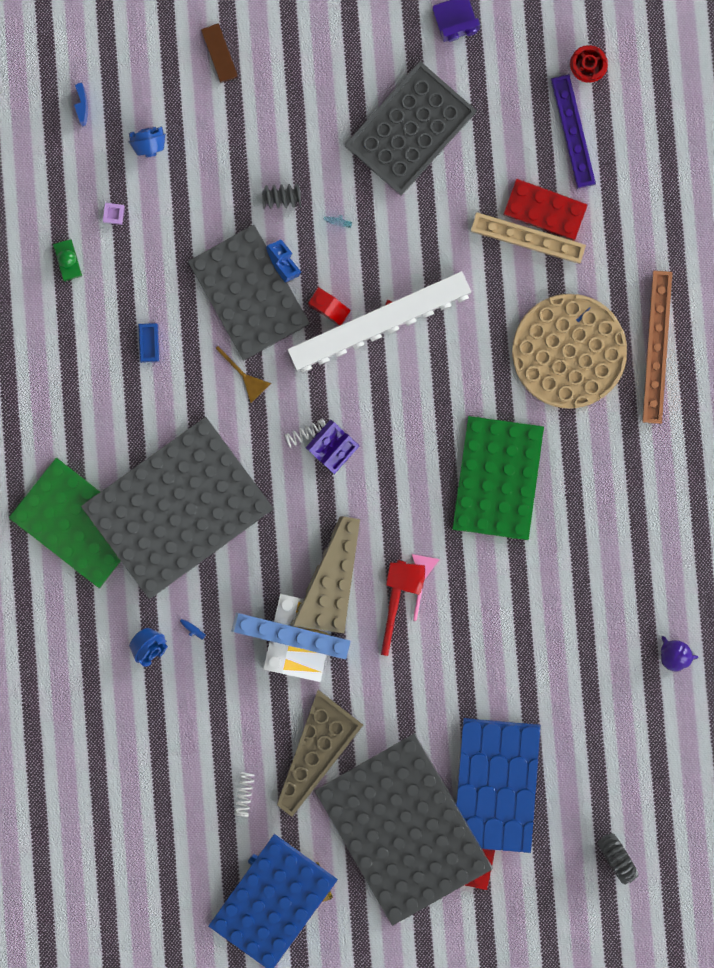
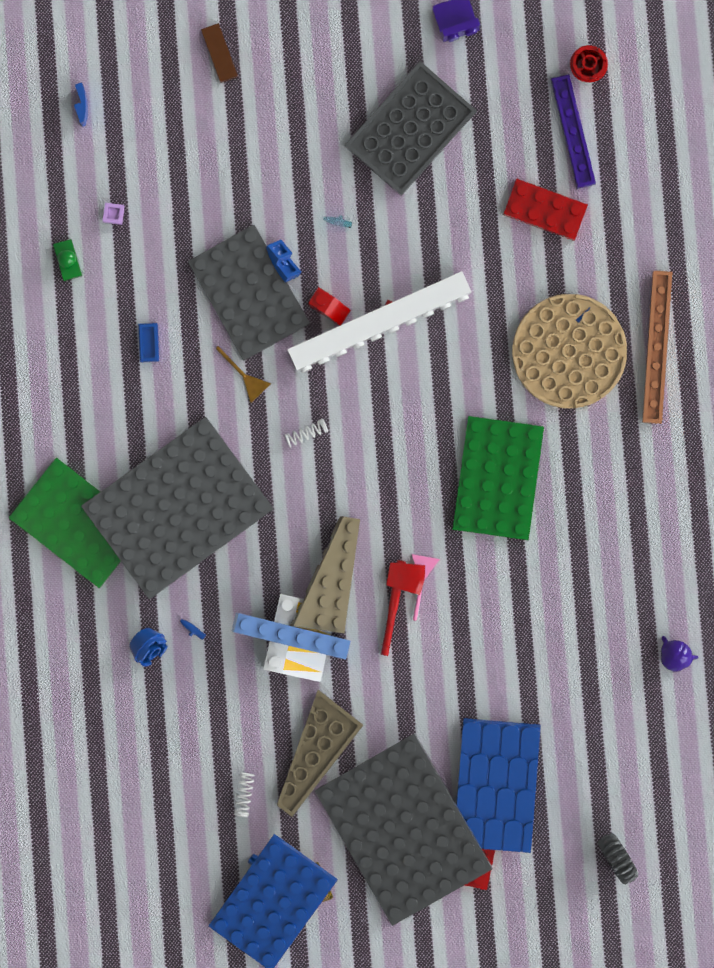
(147, 141): blue cone -> none
(281, 196): dark grey piece -> none
(332, 446): dark purple slope -> none
(528, 238): tan plate -> none

